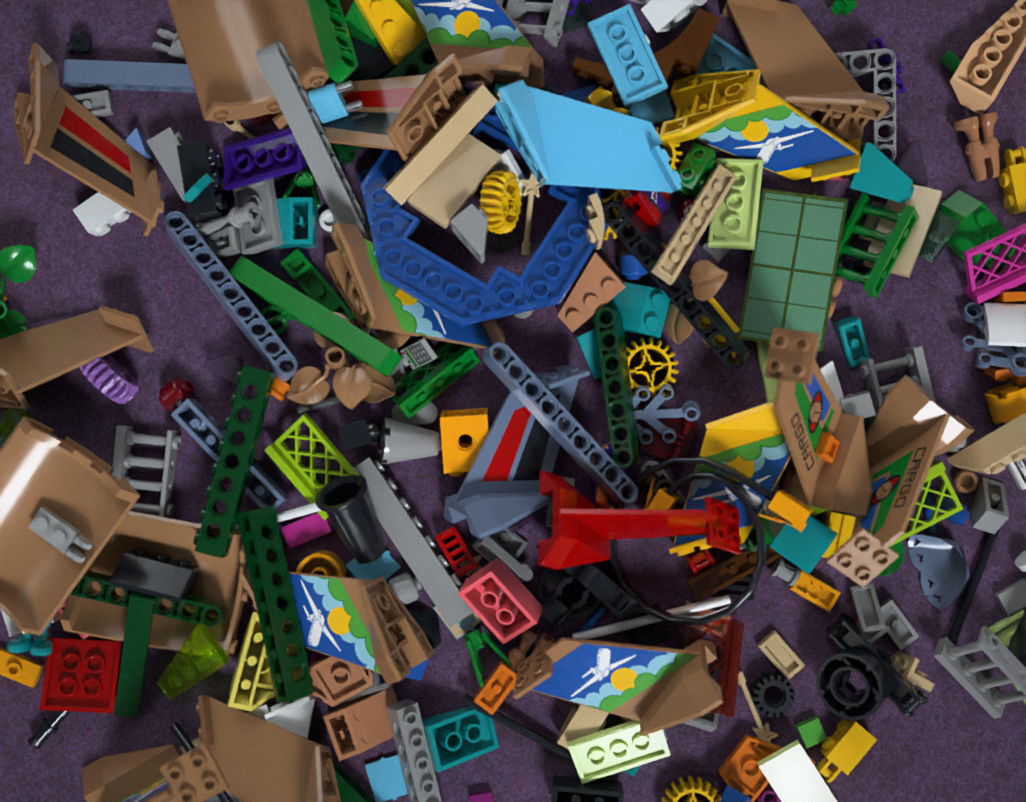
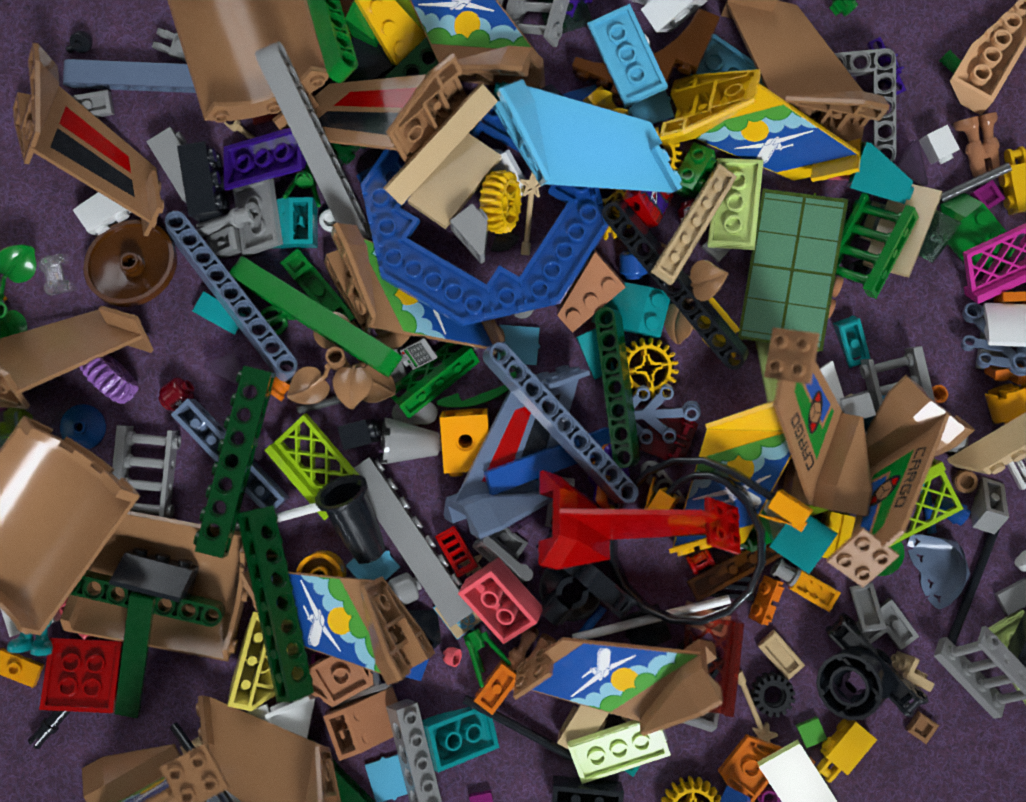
(54, 275): none -> clear piece
(60, 534): light grey hinge -> none
(92, 421): none -> blue dish
(130, 267): none -> reddish brown dish
(138, 142): medium blue slope -> none
(193, 663): clear neon green wing -> none
(197, 188): teal tile -> none
(213, 311): none -> teal slope
(305, 530): dark pink tile -> none
(330, 103): medium azure piece -> none
(452, 656): none -> coral hinge
(456, 402): none -> green slope
(522, 342): none -> medium azure piece
(529, 467): none -> blue tile
(596, 223): tan slope -> none
(761, 609): none -> orange hinge
(827, 447): orange tile -> none
(922, 727): none -> medium nougat tile
(939, 145): none -> white brick
(940, 393): none -> orange hinge
(975, 182): none -> dark grey bar
(988, 194): none -> magenta tile

